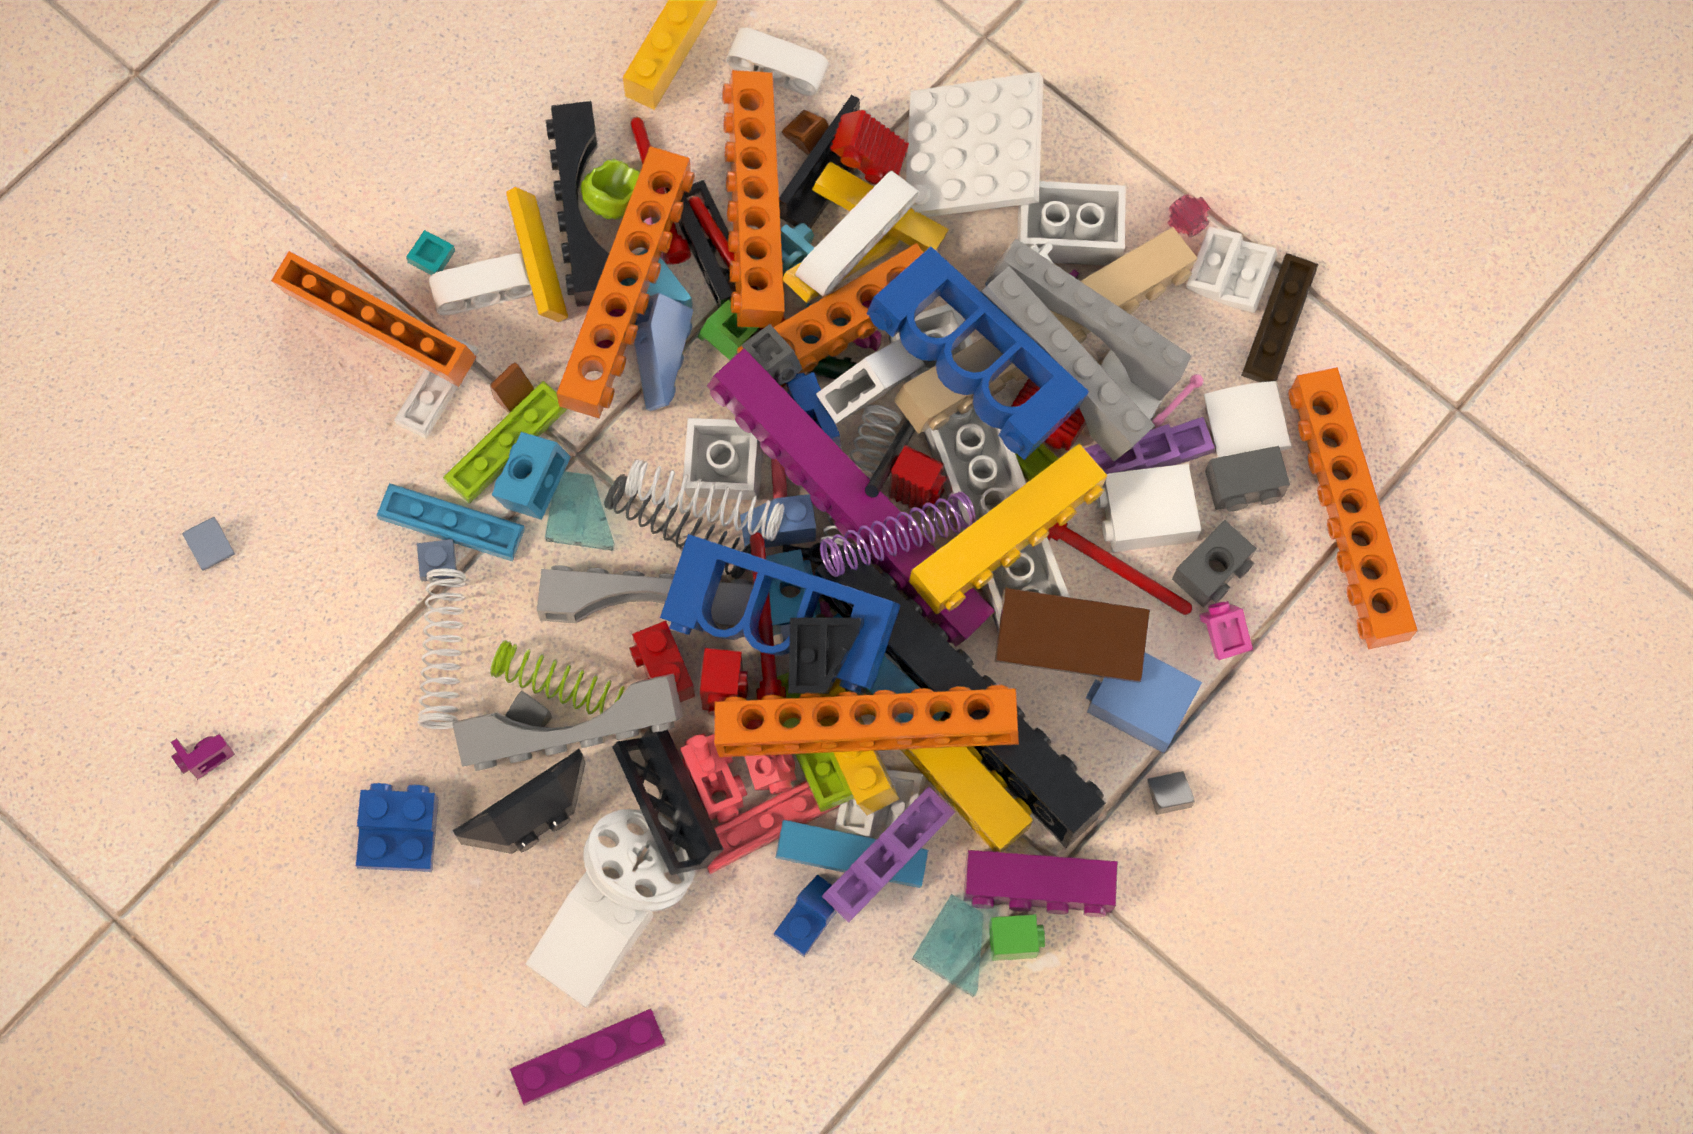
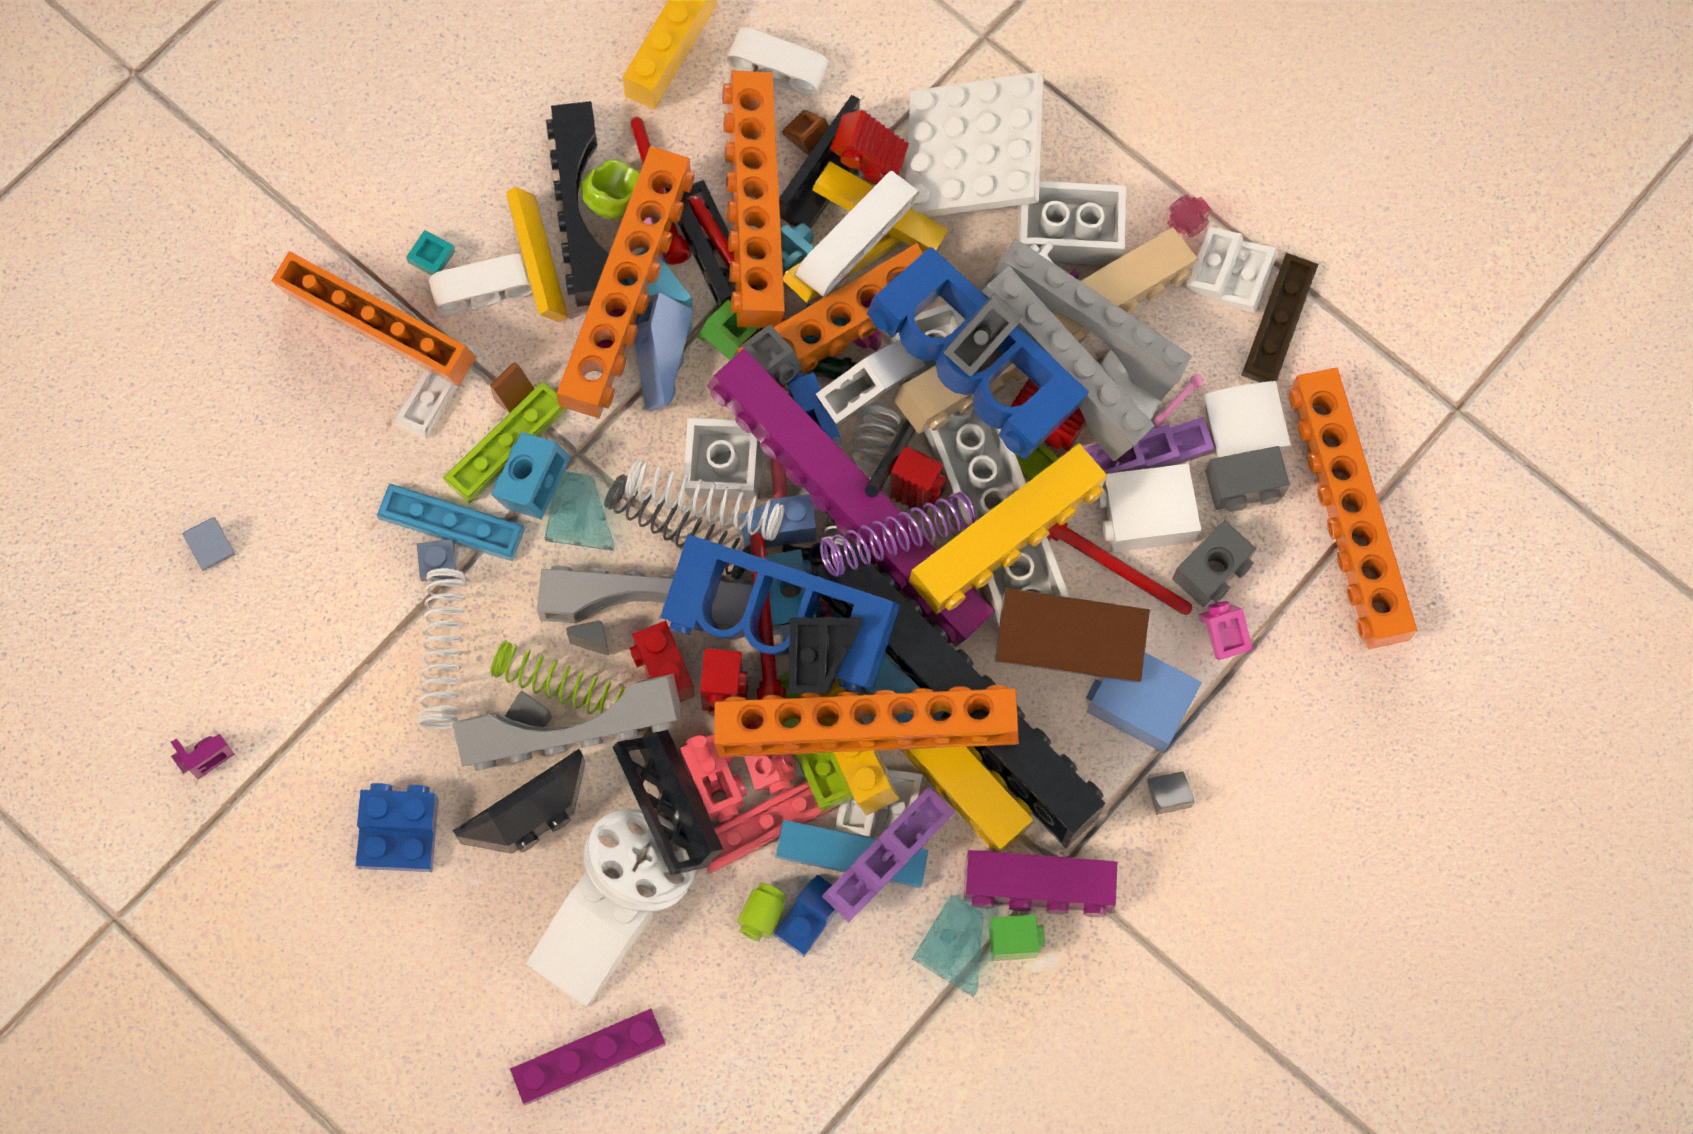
(589, 636): none -> dark grey slope
(761, 912): none -> lime brick
(983, 334): none -> dark grey slope

